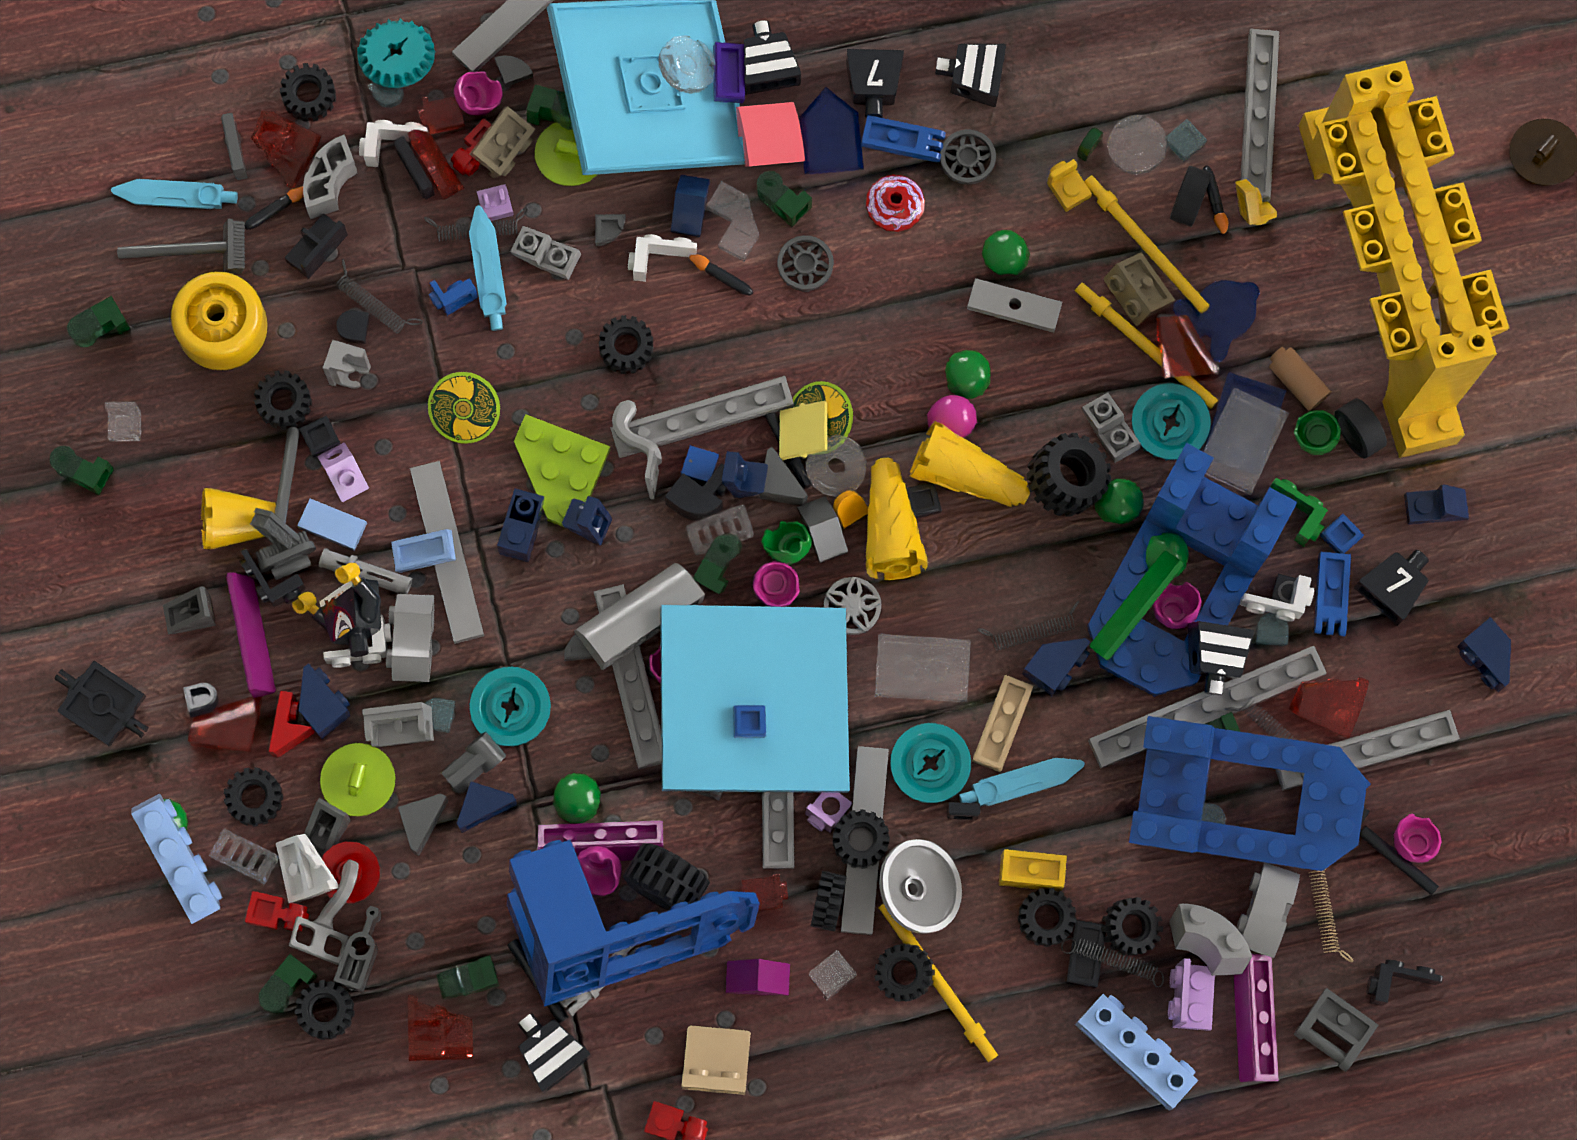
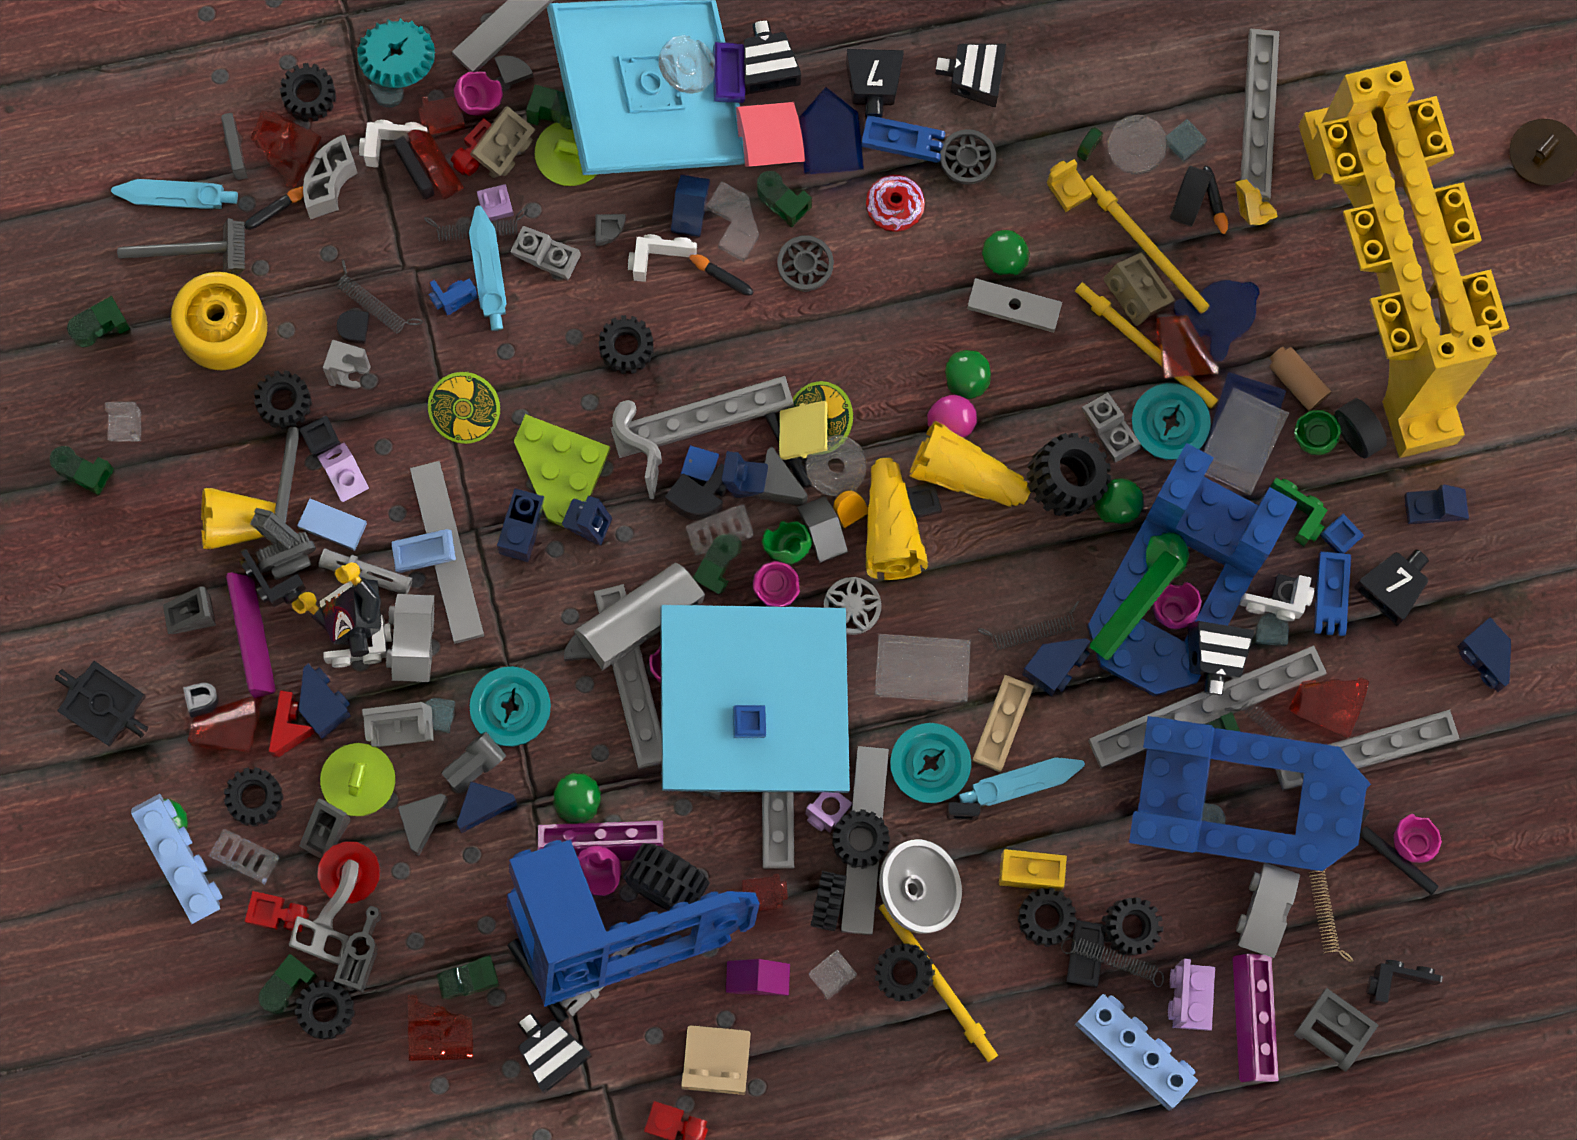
(303, 869): white wing -> none
(316, 245): black panel -> none
(1210, 938): light grey brick -> none

